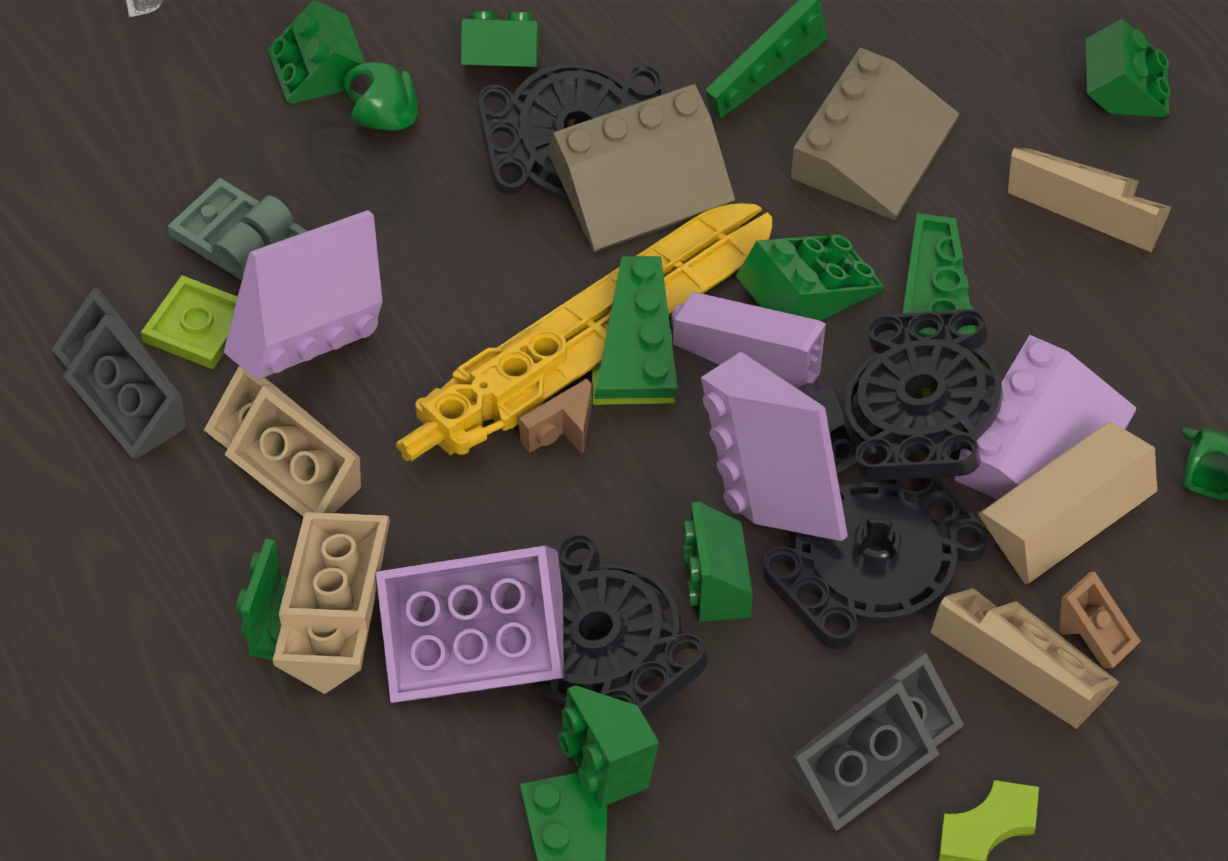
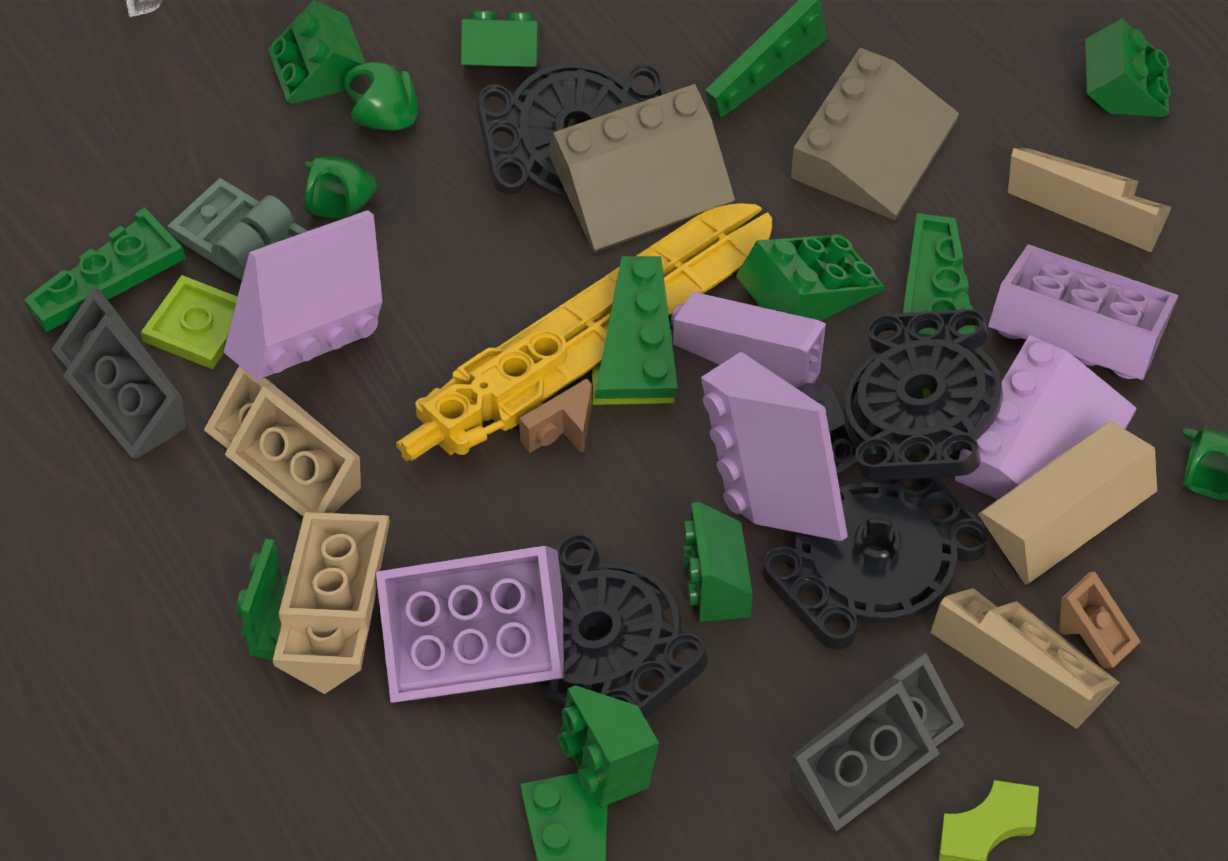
(117, 266): none -> green wing
(337, 187): none -> green piece
(1083, 311): none -> lavender slope

